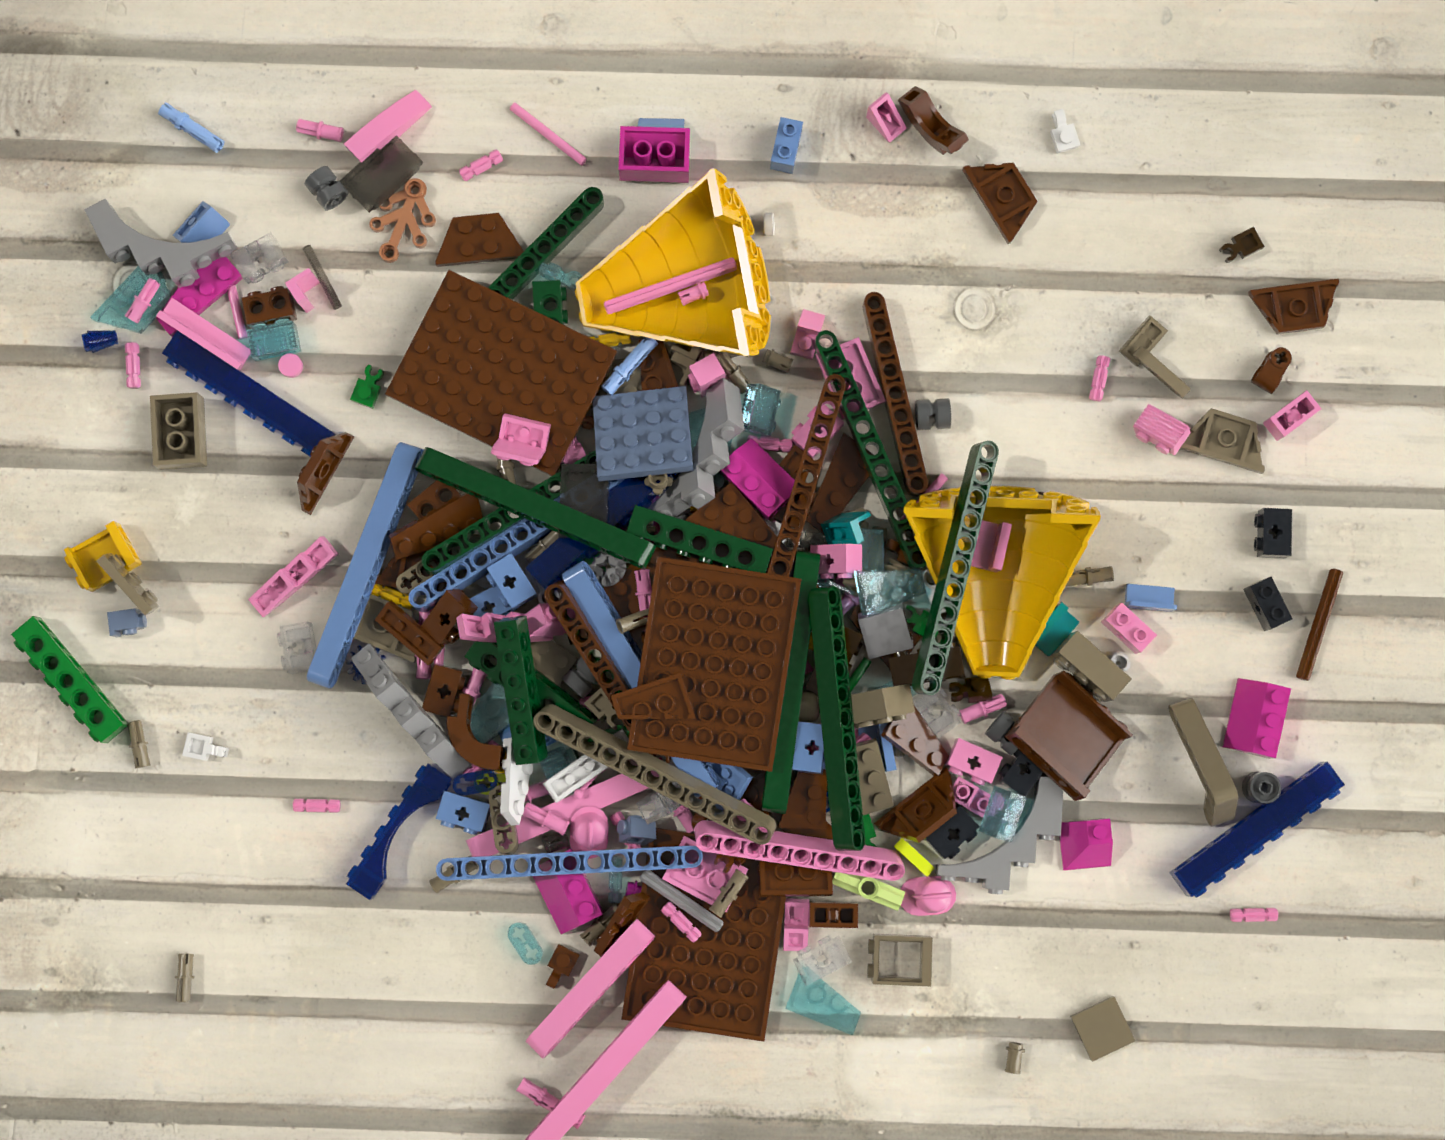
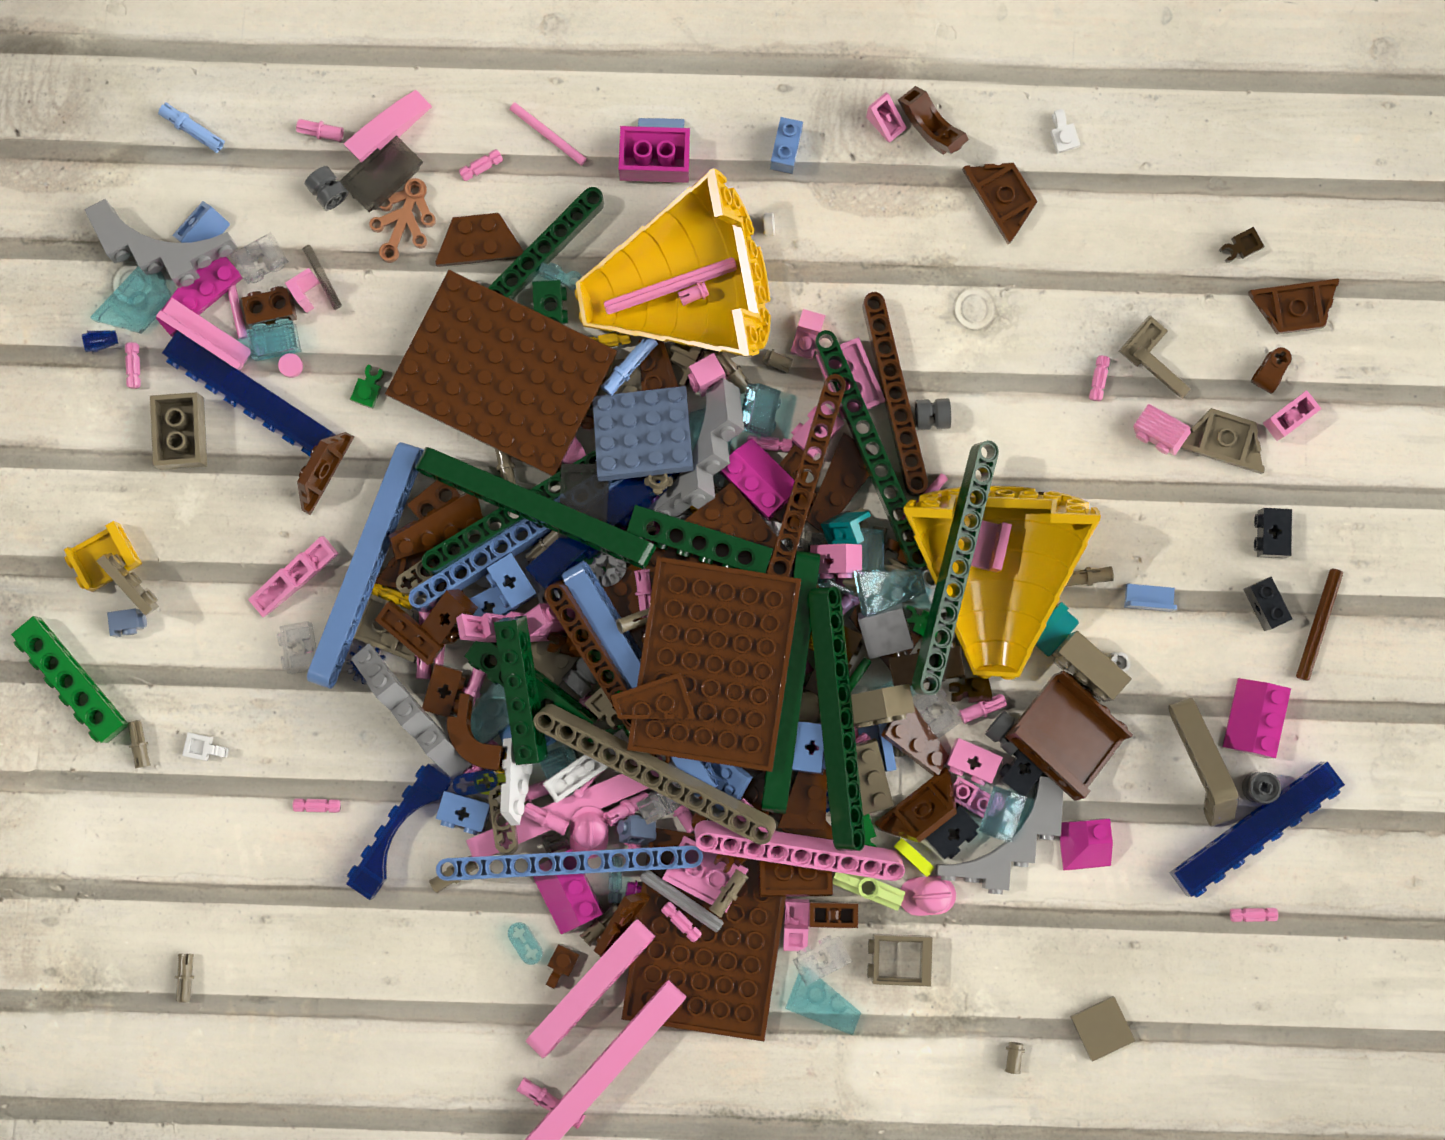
(142, 301): bright pink axle -> none
(521, 440): bright pink bracket -> none
(563, 644): none -> reddish brown plate
(625, 809): none -> bright pink pin
(1128, 628): bright pink brick -> none

